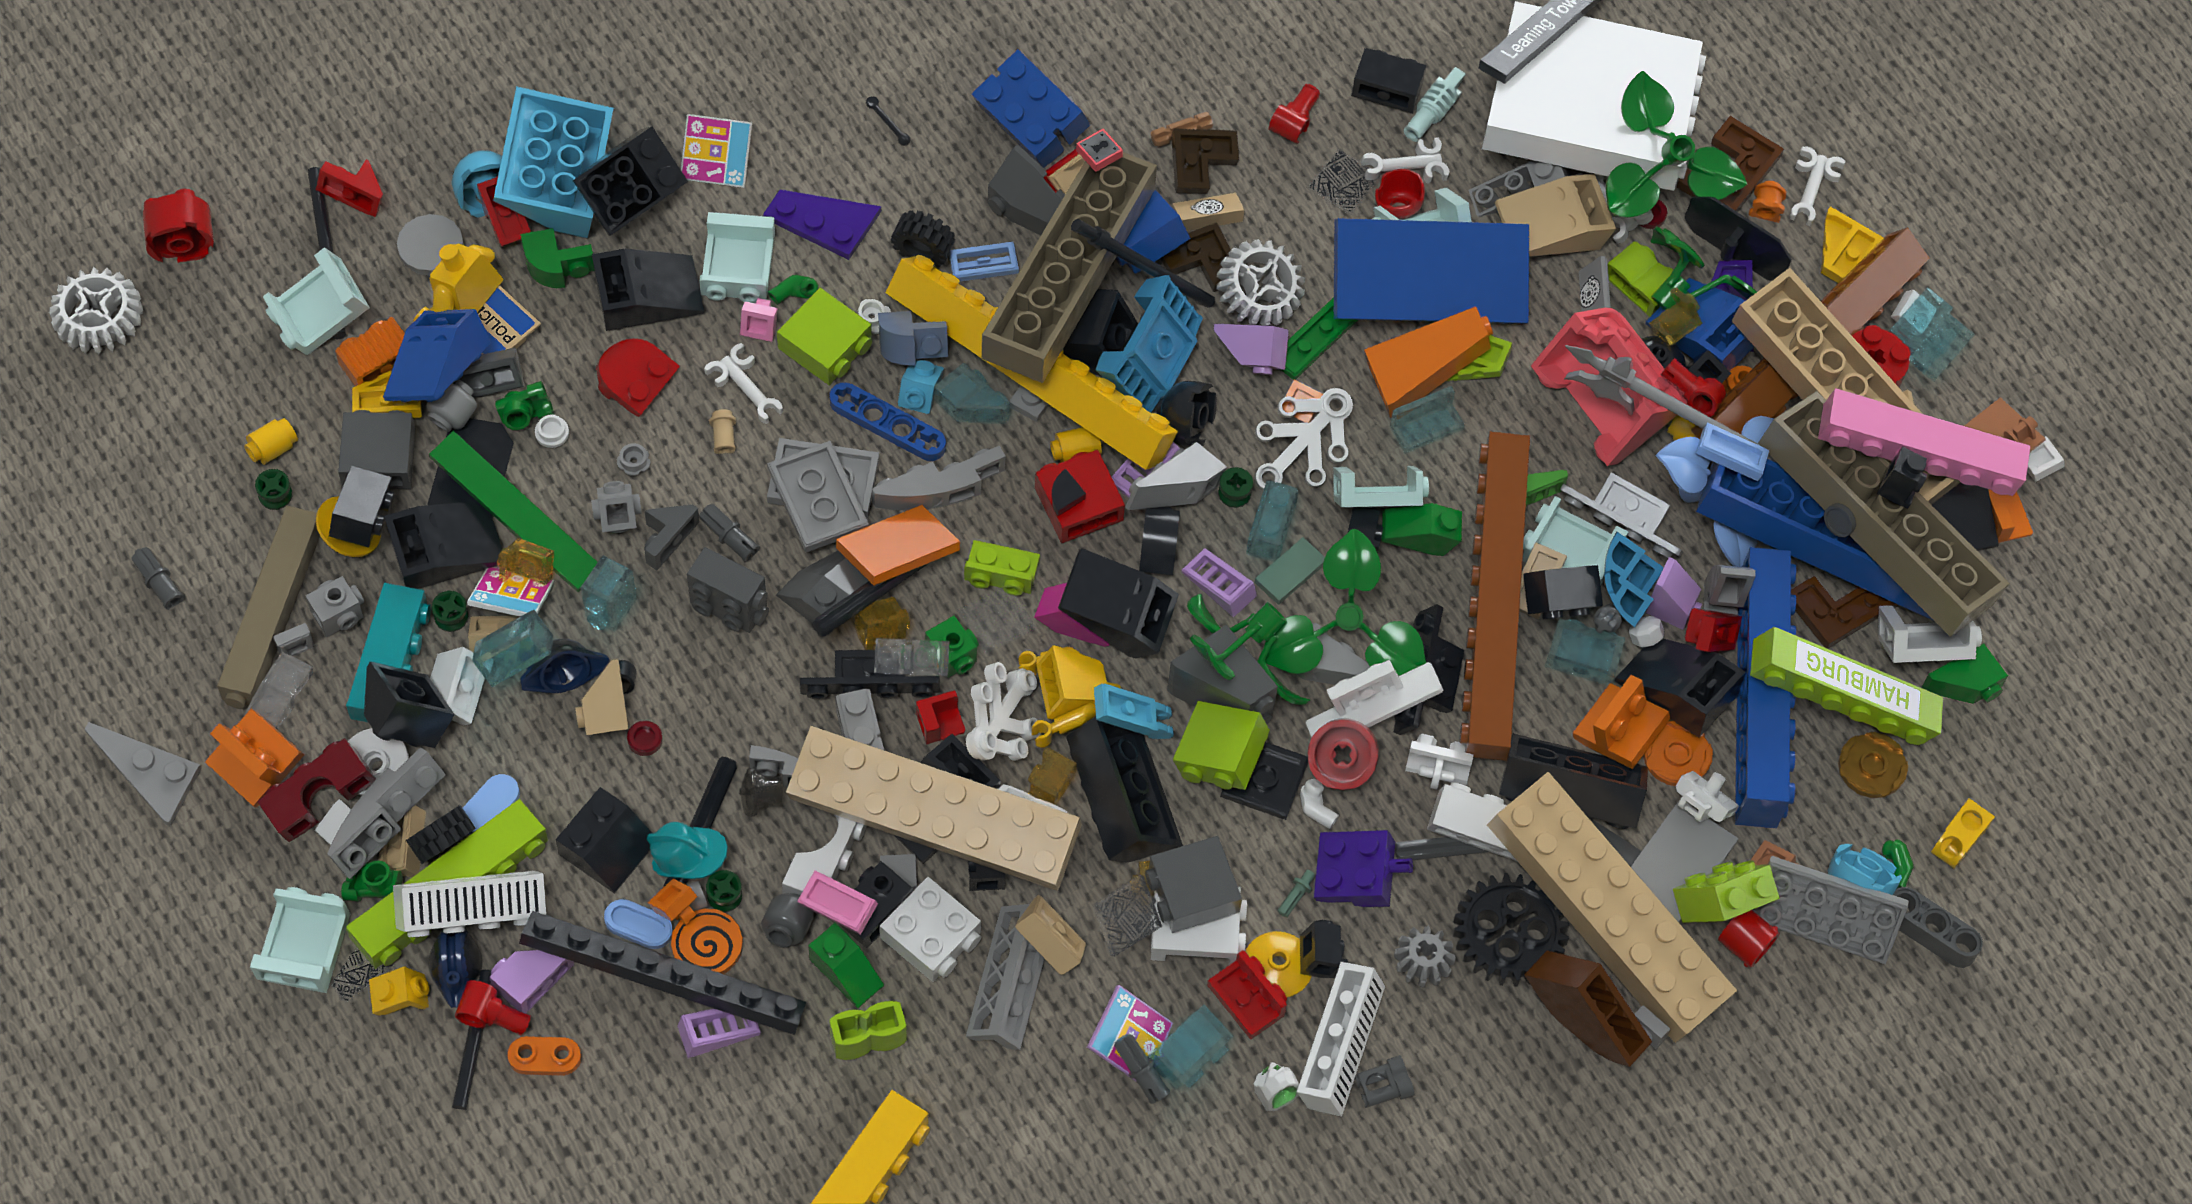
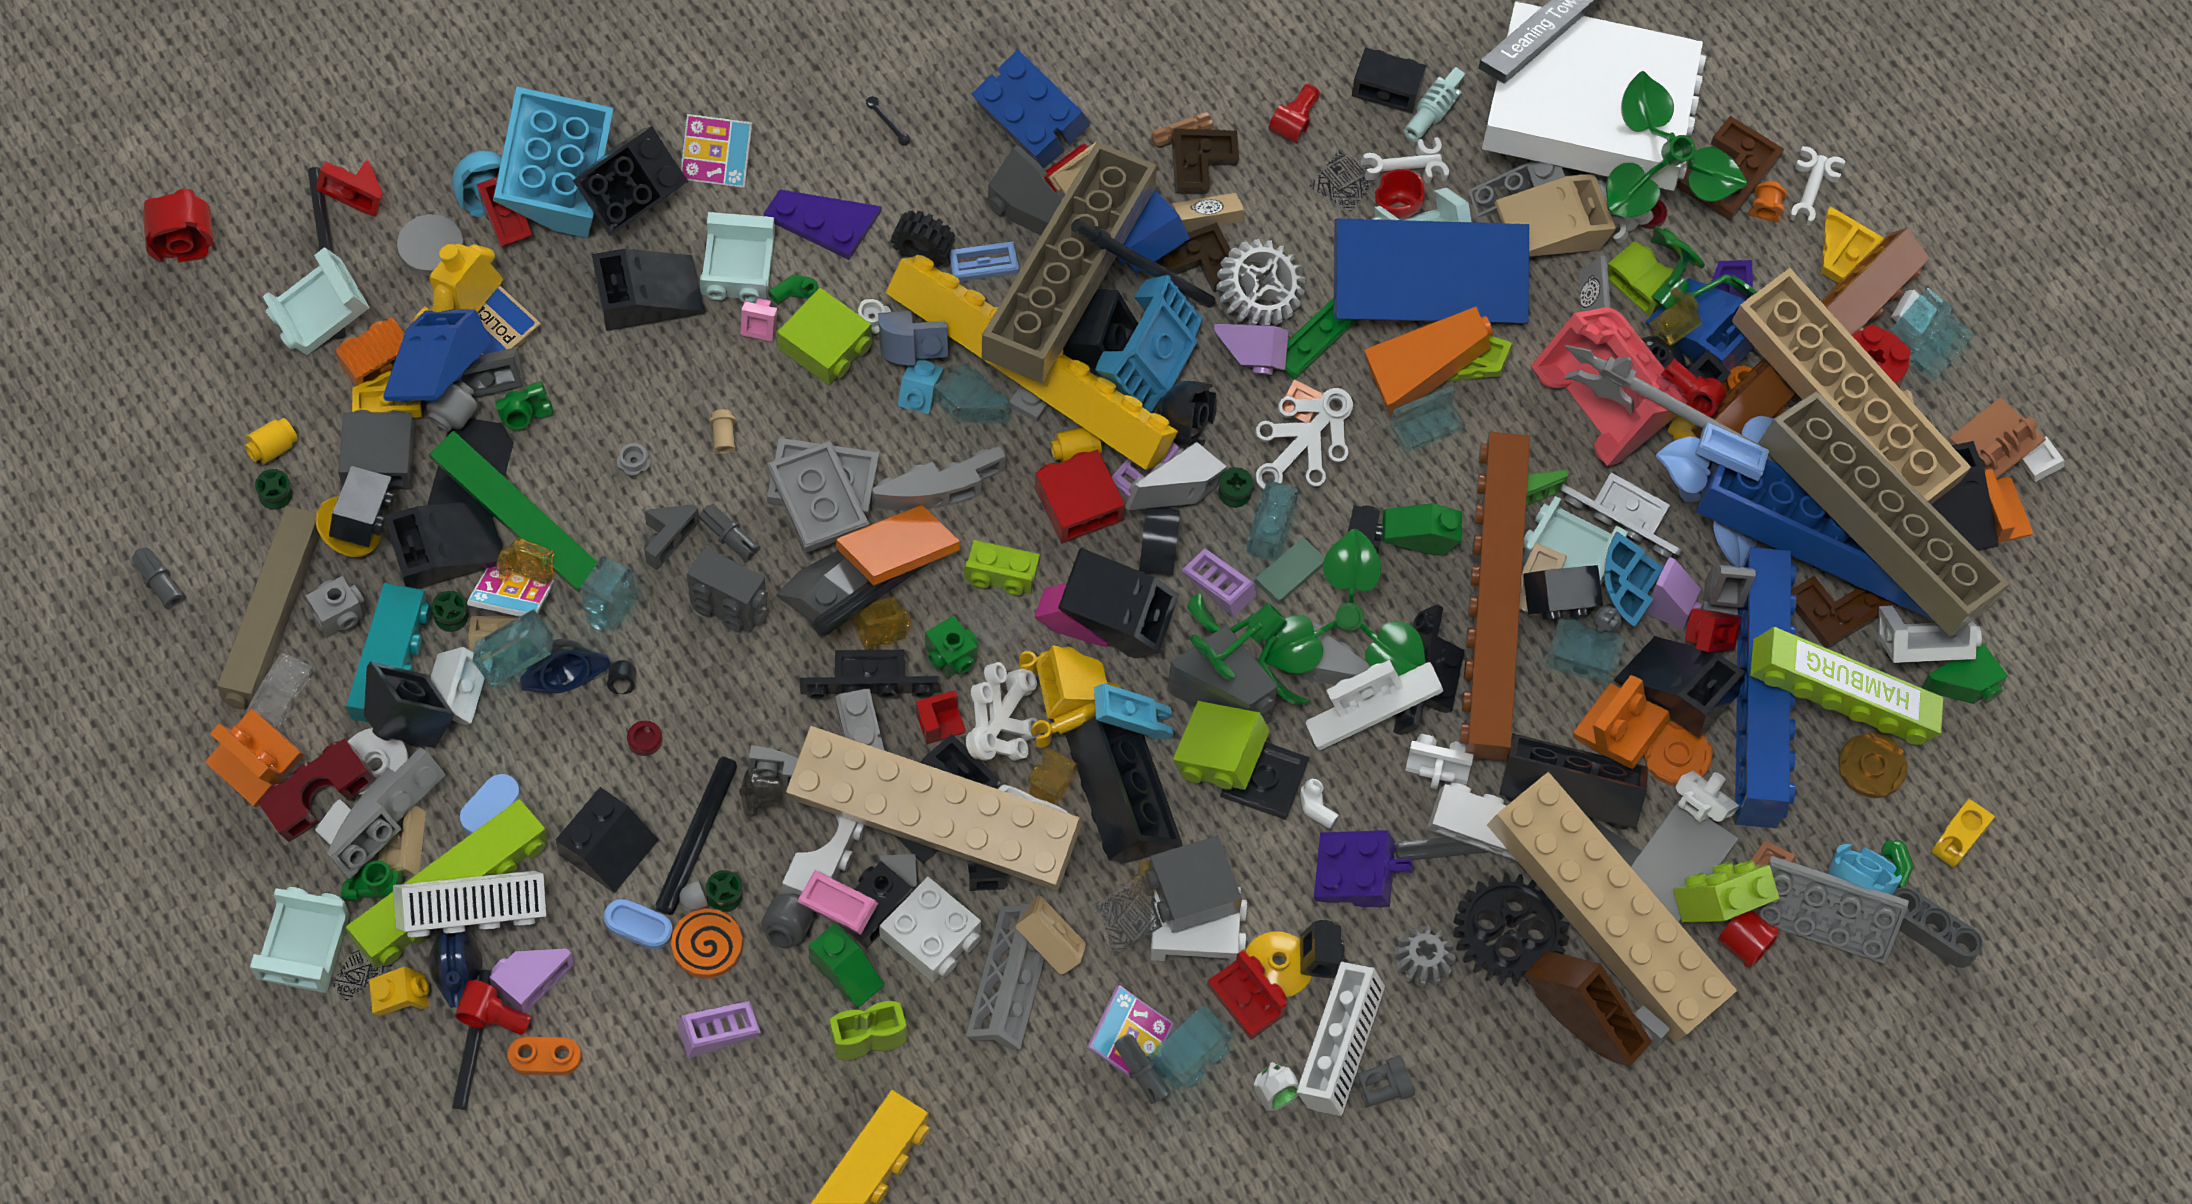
(92, 327): white gear -> none
(156, 774): light grey wing -> none
(294, 640): light grey tile -> none
(440, 834): black tyre -> none
(550, 265): green brick -> none
(551, 431): white plate -> none
(604, 703): tan slope -> none
(616, 518): light grey brick -> none
(634, 373): red slope -> none
(662, 972): black plate -> none
(674, 901): orange tile -> none
(686, 851): teal piece -> none
(733, 367): white bar -> none
(891, 417): blue beam -> none
(911, 657): clear slope -> none
(1066, 493): black tile -> none
(1099, 150): tile -> none
(1301, 886): sand green piece -> none
(1343, 774): red brick -> none
(1350, 496): light aqua panel -> none
(1647, 631): white tile -> none
(1737, 236): black shield -> none
(1839, 520): dark grey piece -> none
(1903, 477): black brick -> none
(1949, 447): bright pink brick -> none

